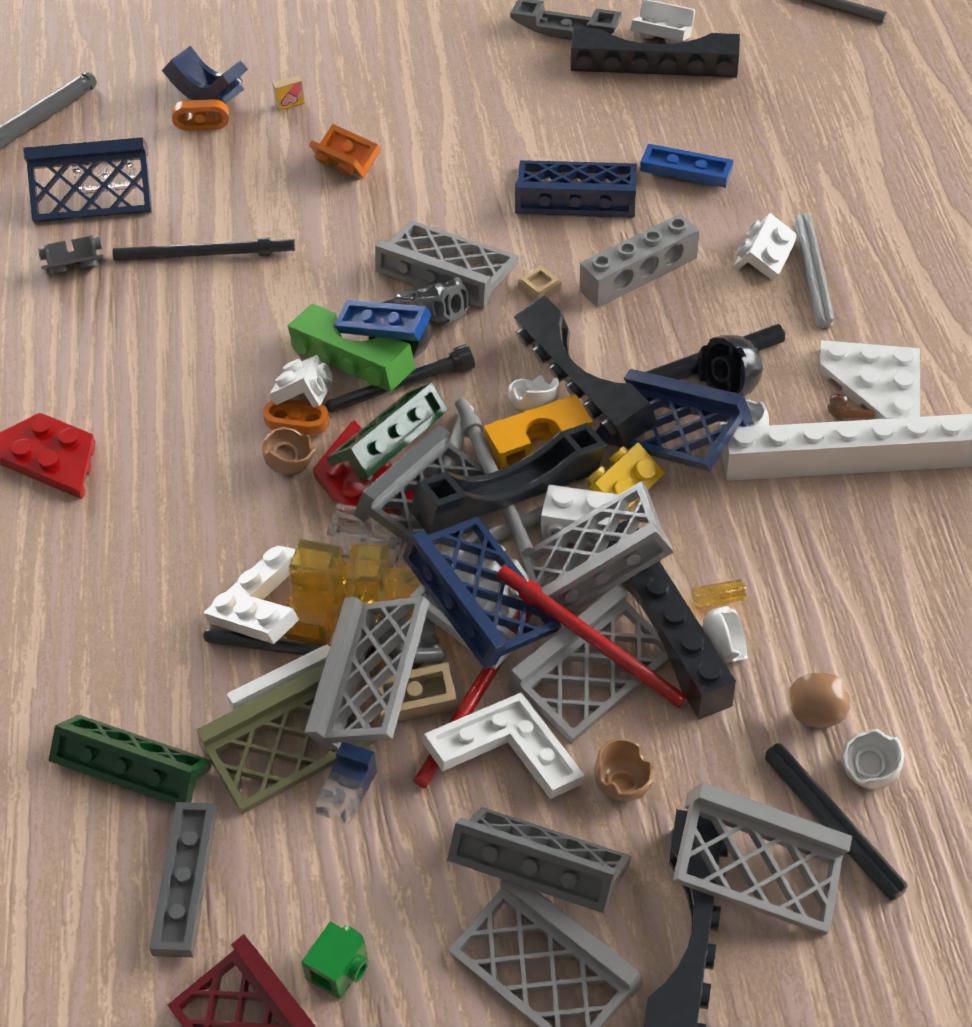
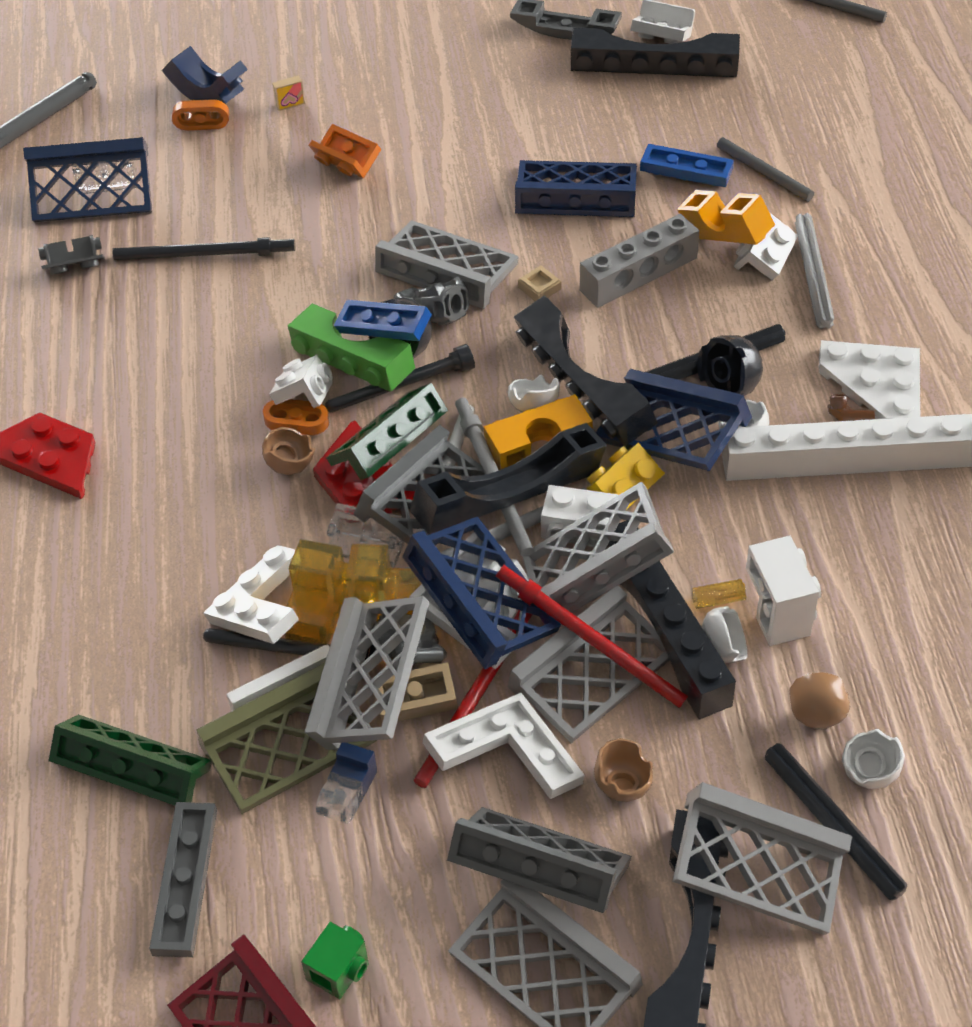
(741, 221): none -> light orange arch
(765, 169): none -> dark grey bar
(784, 590): none -> white brick

